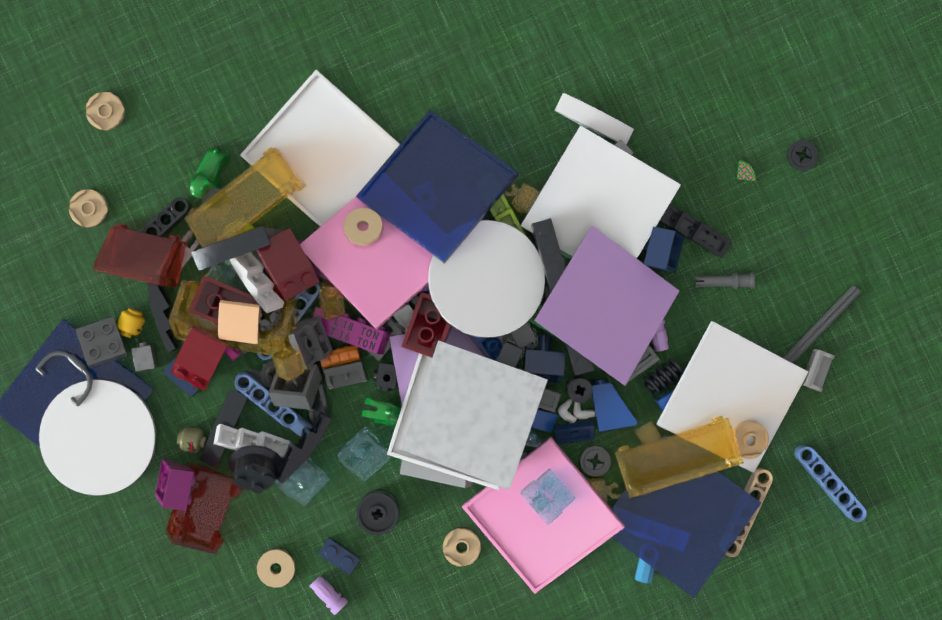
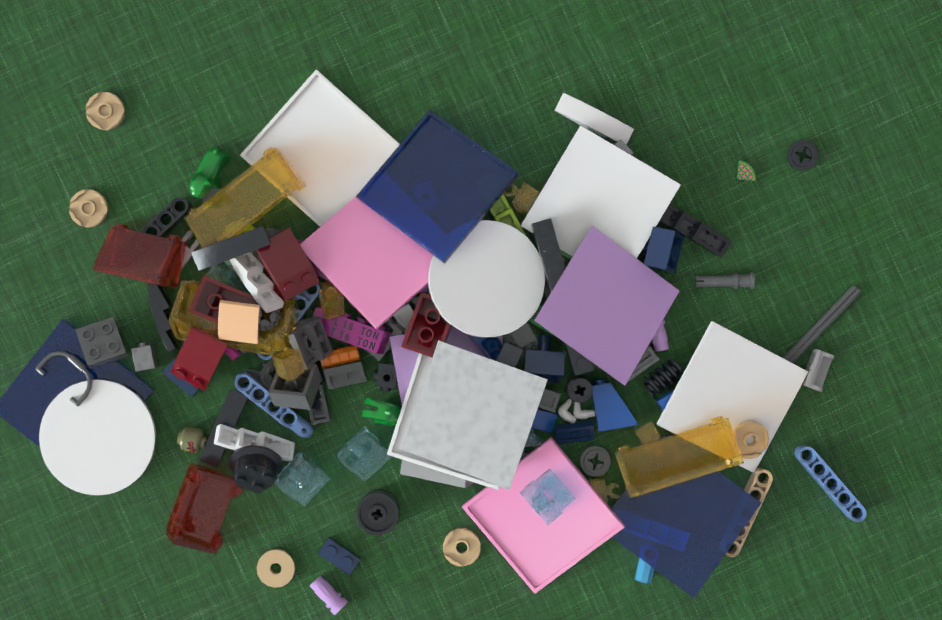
(130, 322): yellow head -> none
(174, 485): magenta slope -> none
(298, 453): black slope -> none
(359, 216): tan tile -> none

